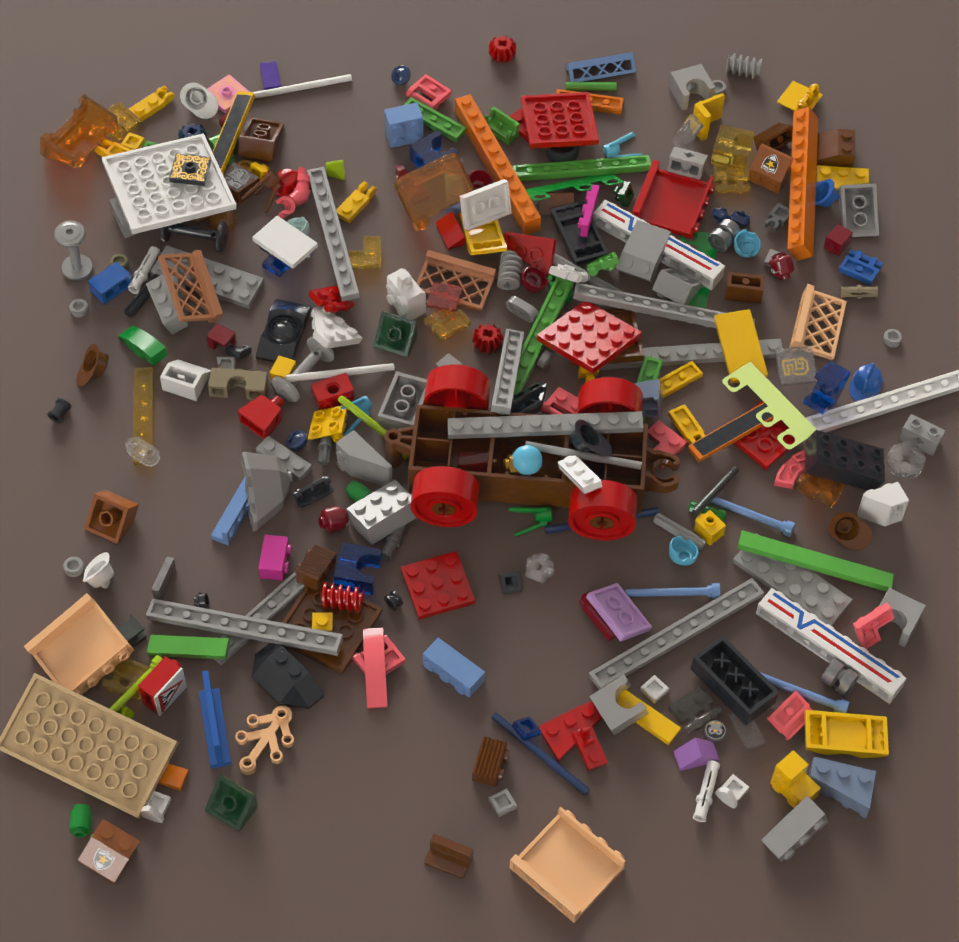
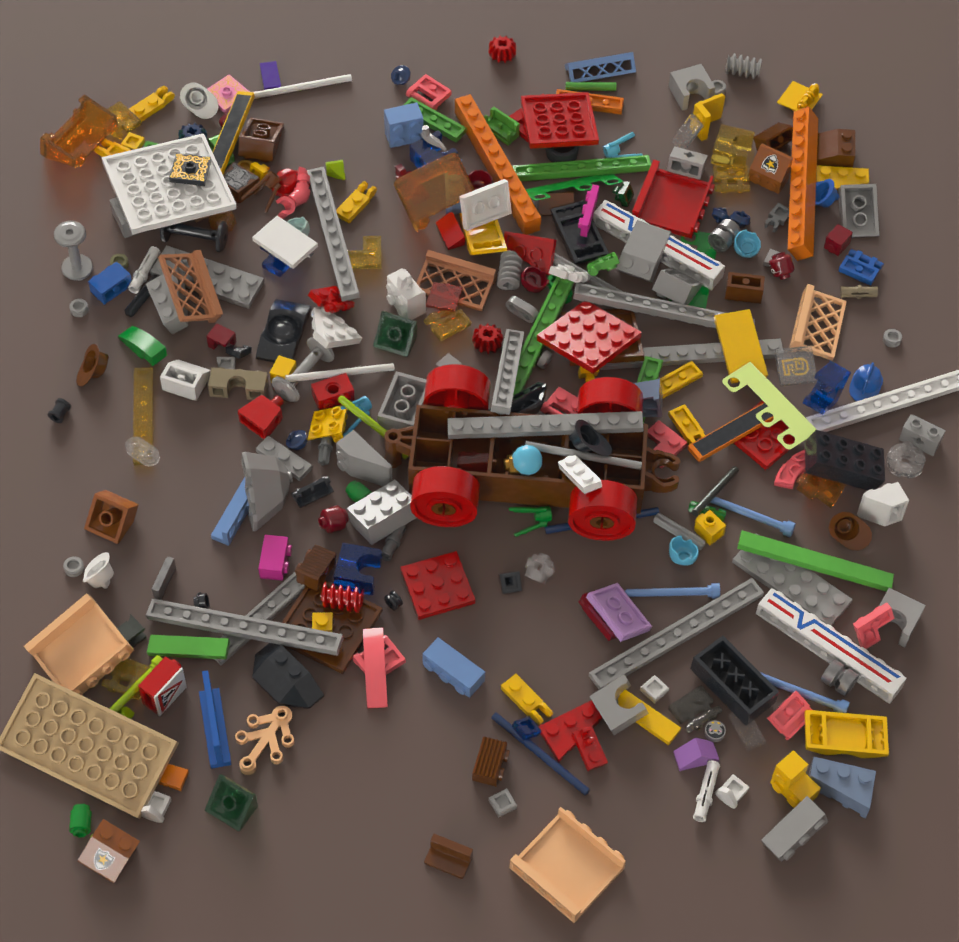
(431, 139): none -> light grey bar
(525, 698): none -> yellow hinge

